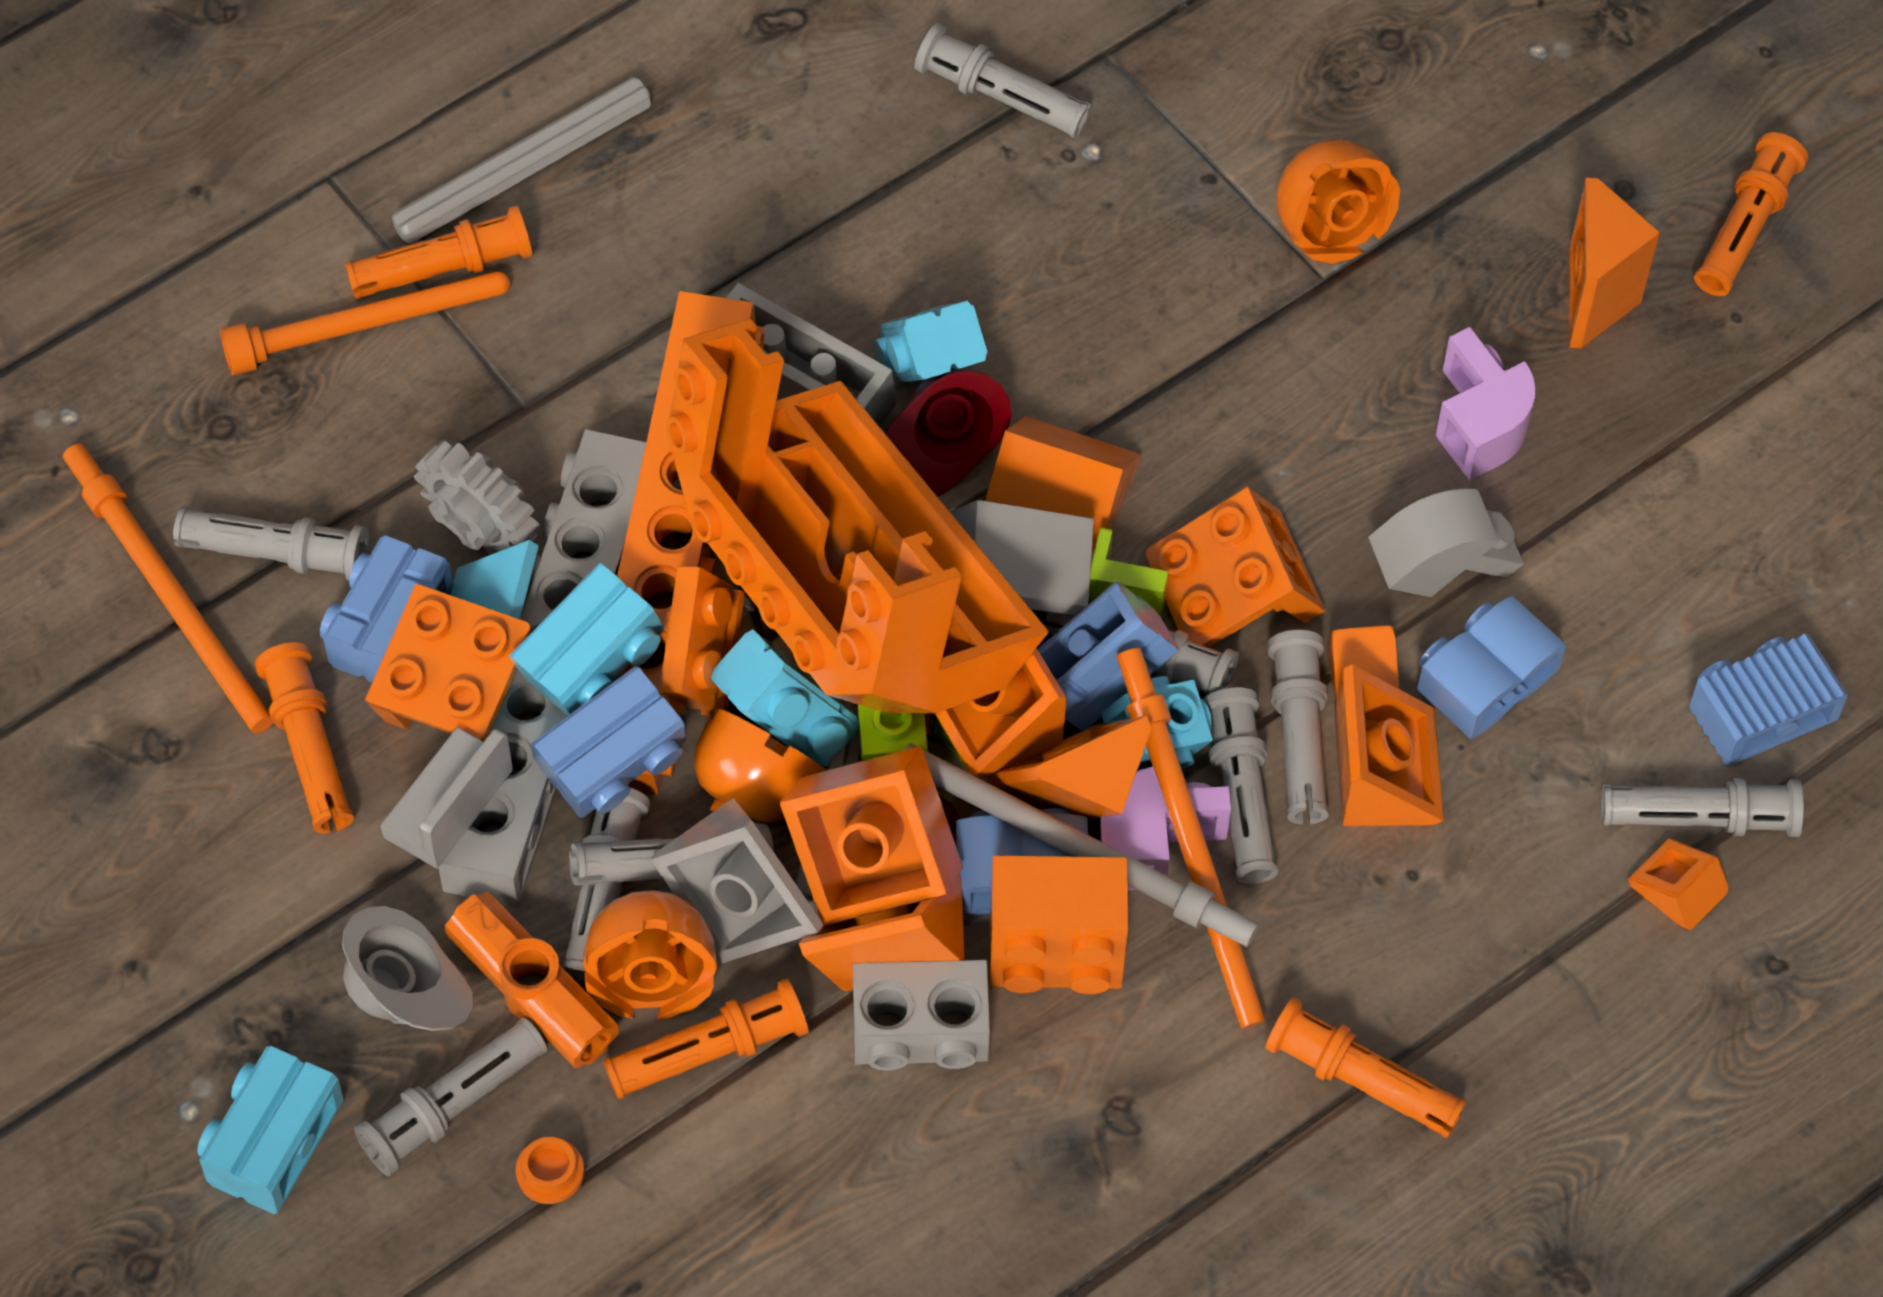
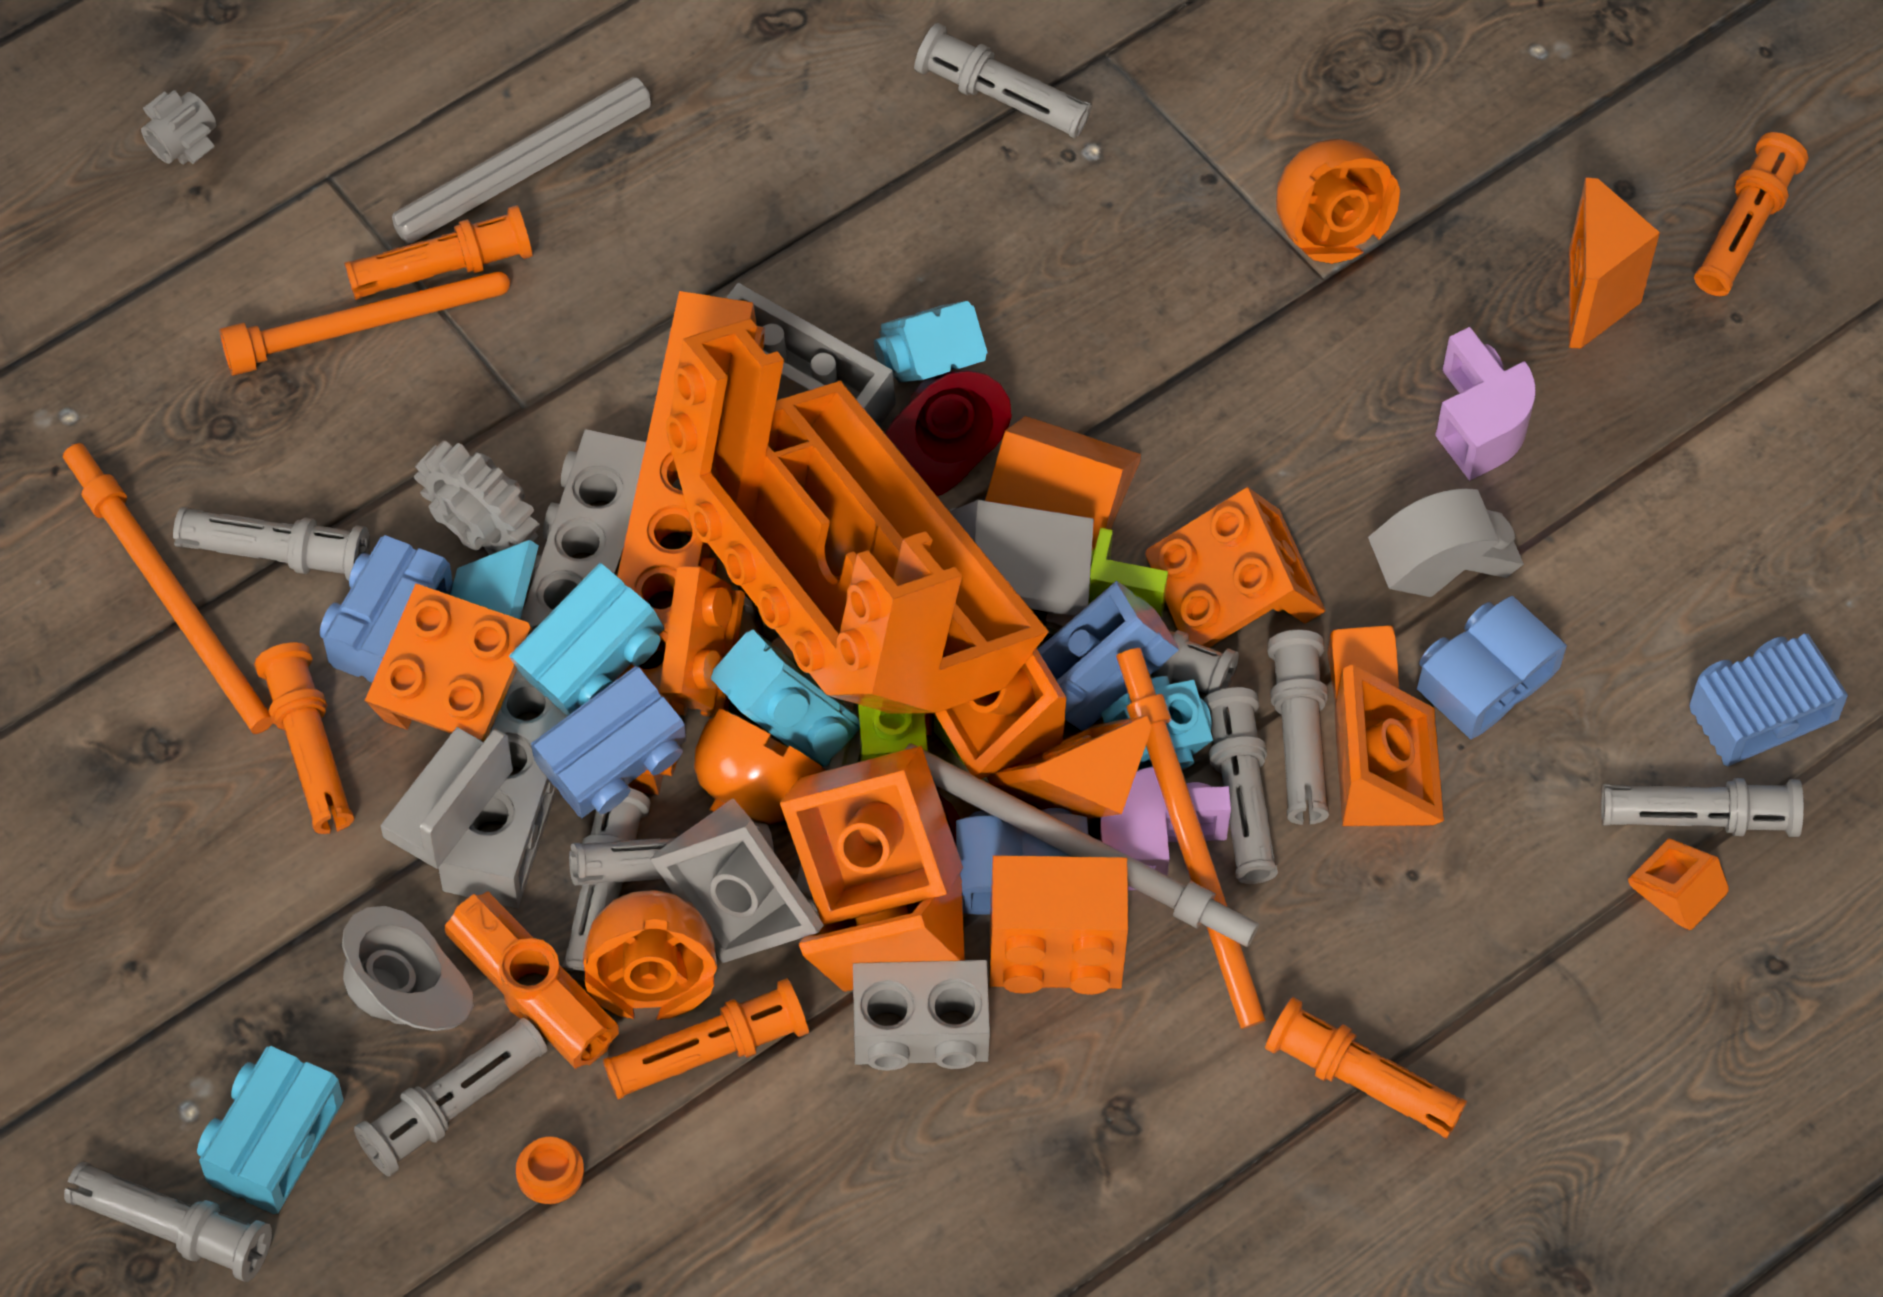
(178, 127): none -> light grey gear
(196, 1228): none -> light grey pin

